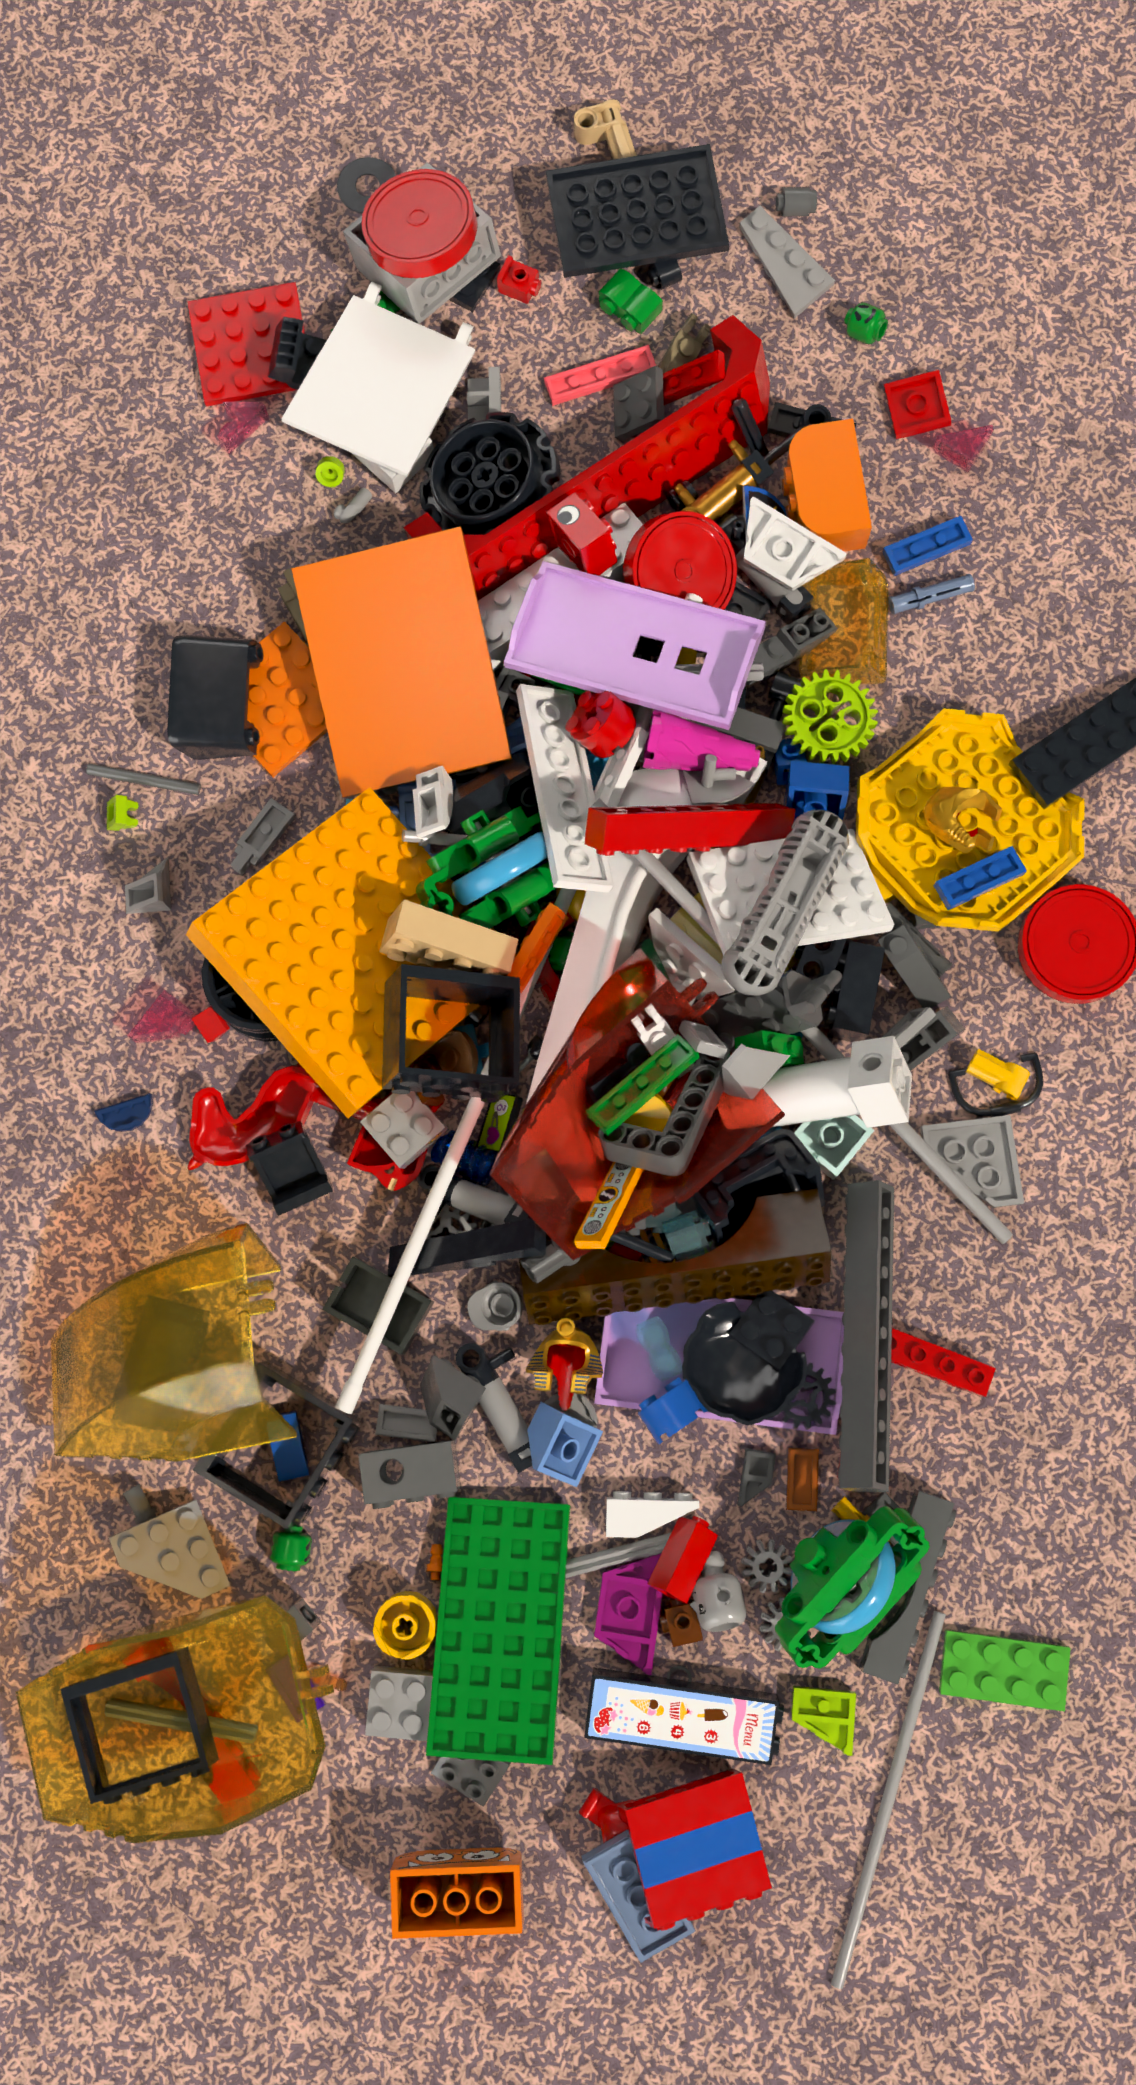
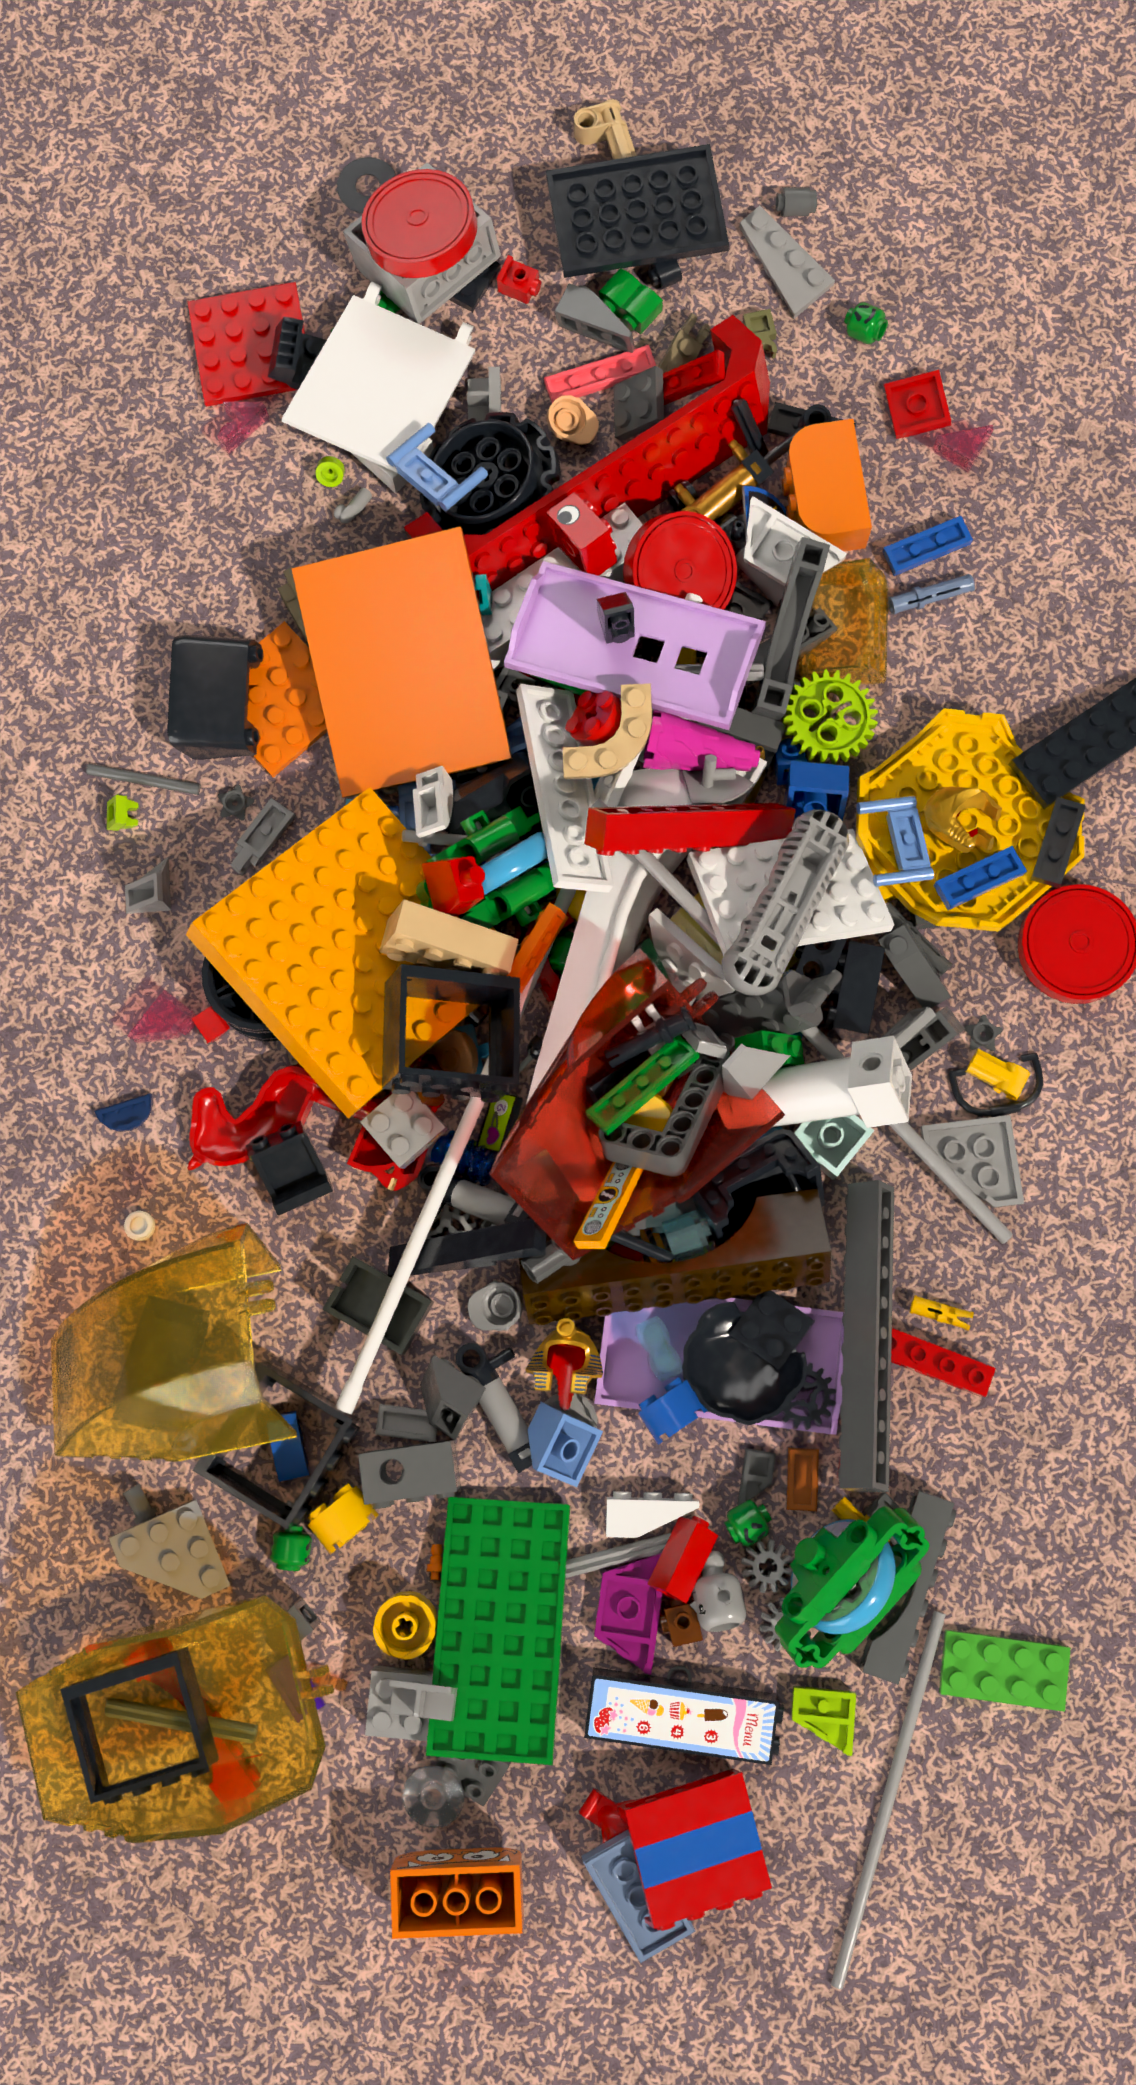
(139, 1225): none -> tile
(231, 796): none -> dark grey plate
(342, 1518): none -> yellow brick
(423, 1700): none -> light grey panel
(428, 476): none -> medium blue plate
(430, 1809): none -> clear dish
(454, 884): none -> red torso
(485, 594): none -> teal tile
(572, 420): none -> light nougat hat
(589, 316): none -> slope
(616, 617): none -> slope
(623, 746): none -> tan plate
(664, 1030): none -> black pin
(748, 1523): none -> green head
(763, 326): none -> olive plate
(789, 628): none -> dark grey arch
(906, 839): none -> medium blue plate
(948, 1313): none -> yellow pin
(983, 1026): none -> dark grey plate
(1058, 842): none -> black plate

